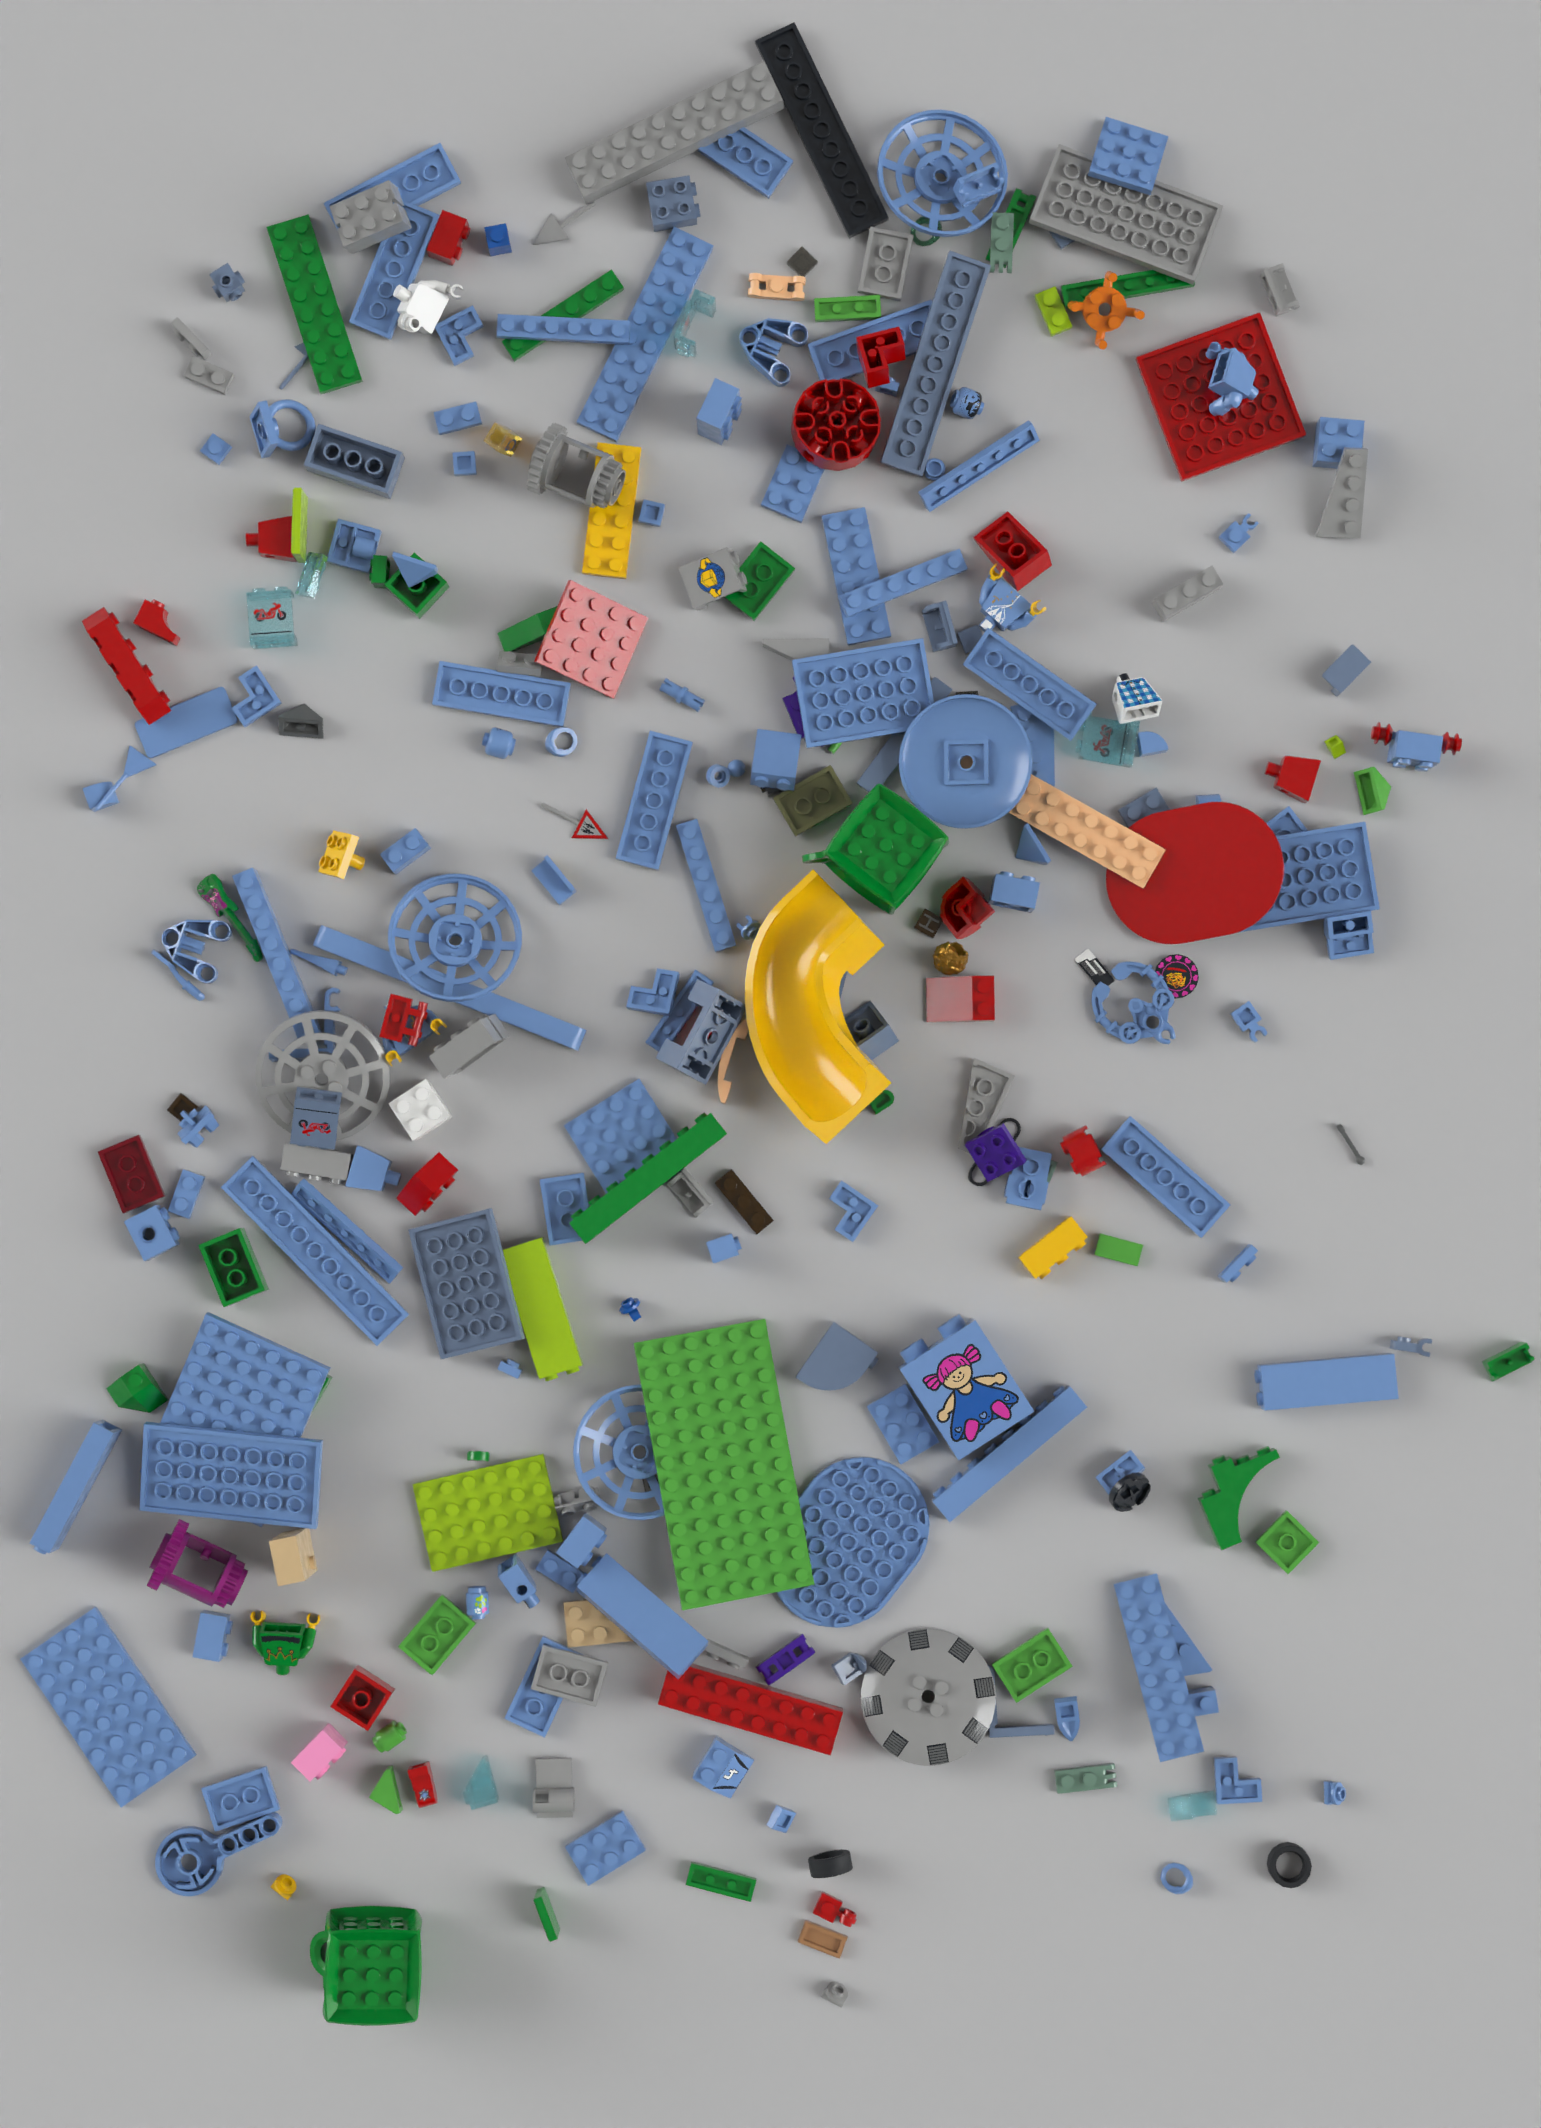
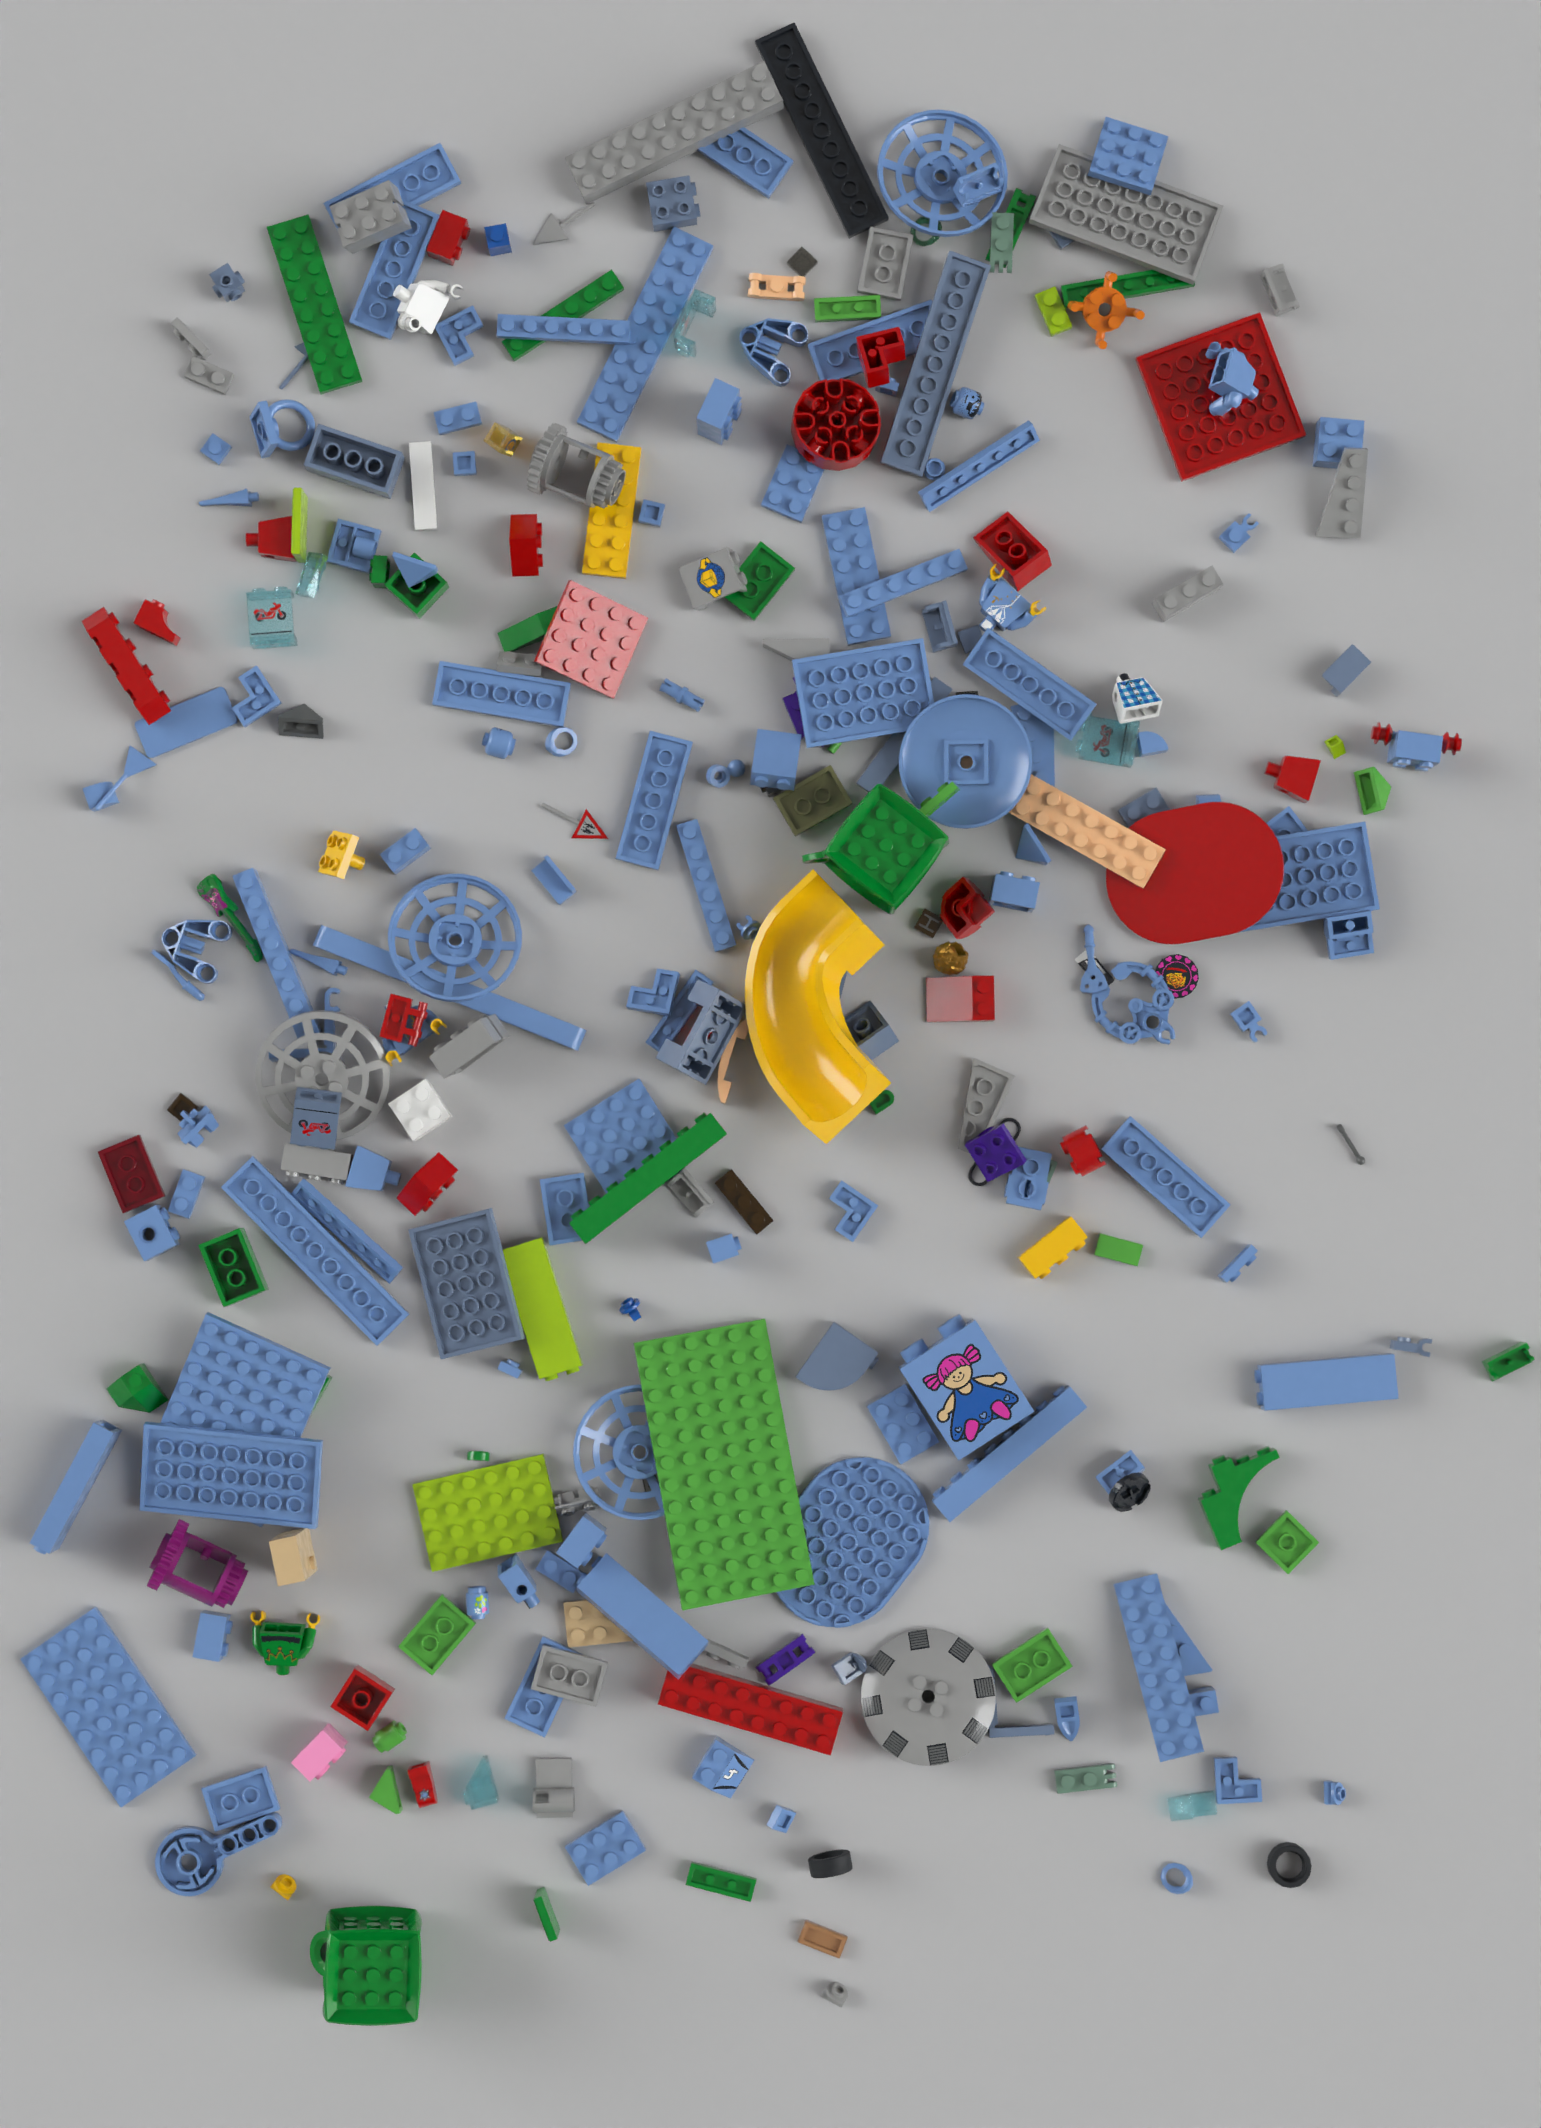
(239, 498): none -> medium blue piece
(423, 486): none -> white tile
(524, 544): none -> red brick
(829, 1907): red plate -> none
(945, 791): none -> bright green plate
(1092, 969): none -> medium blue piece

